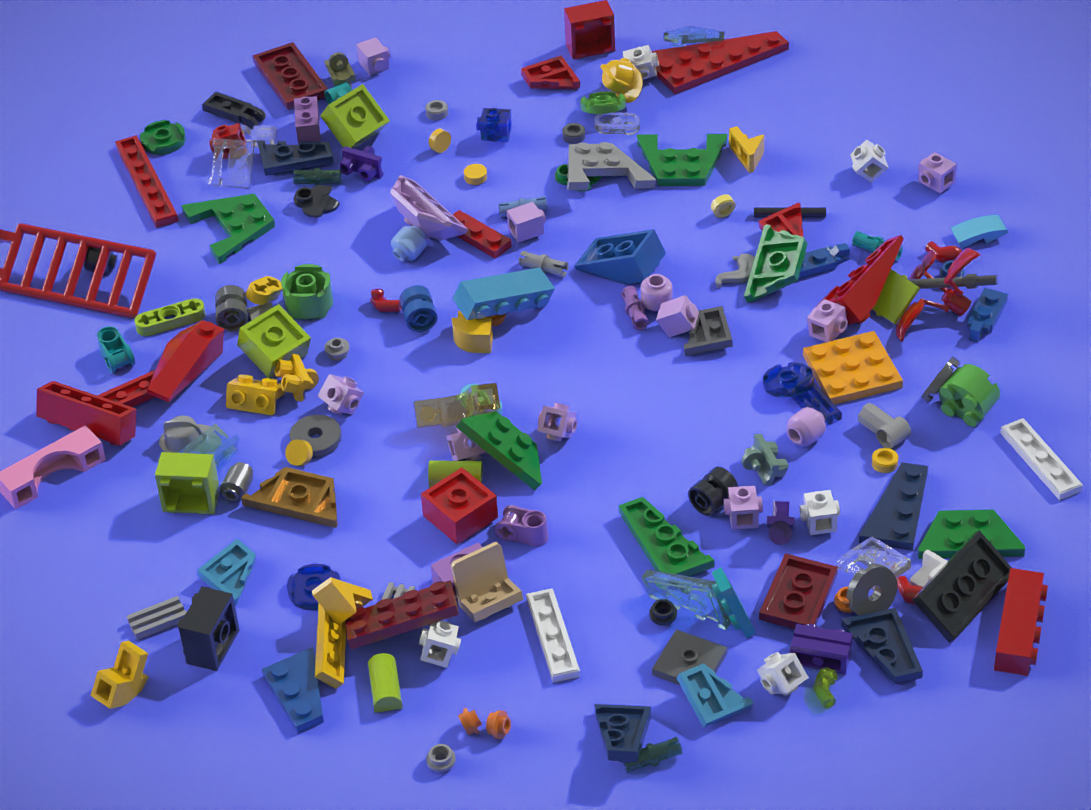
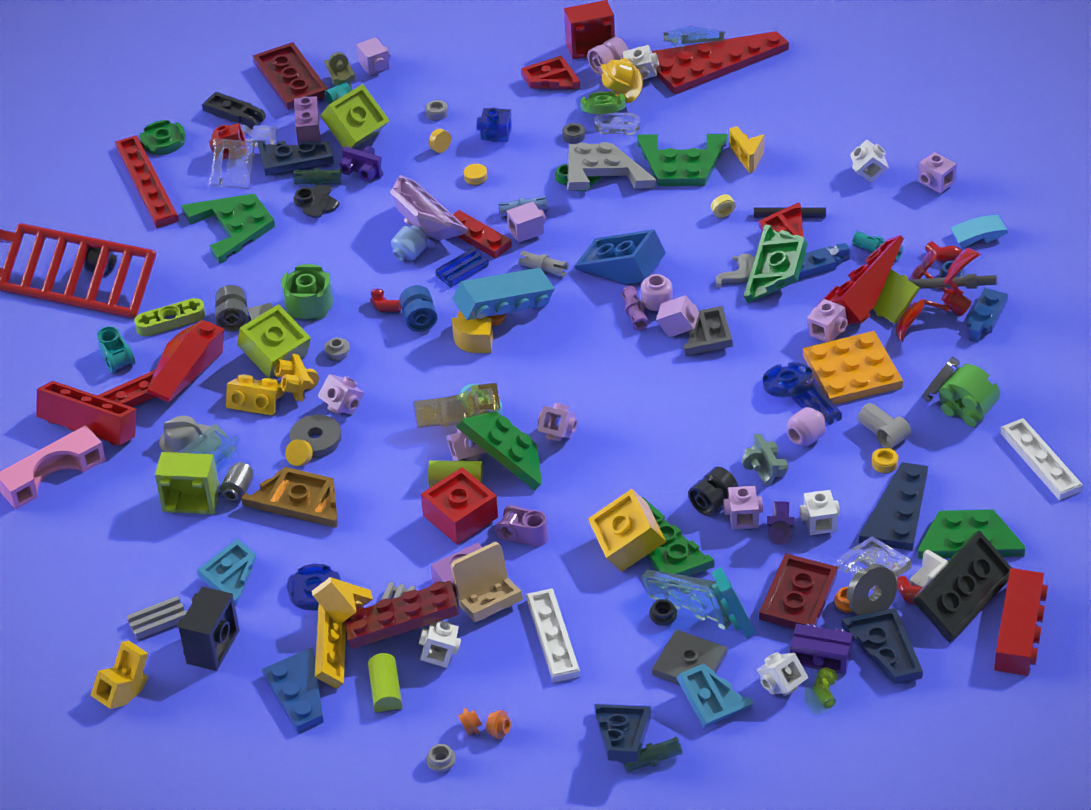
(263, 290): yellow beam -> none
(460, 266): none -> clear blue tile
(602, 54): none -> lavender wheel
(626, 530): none -> yellow container

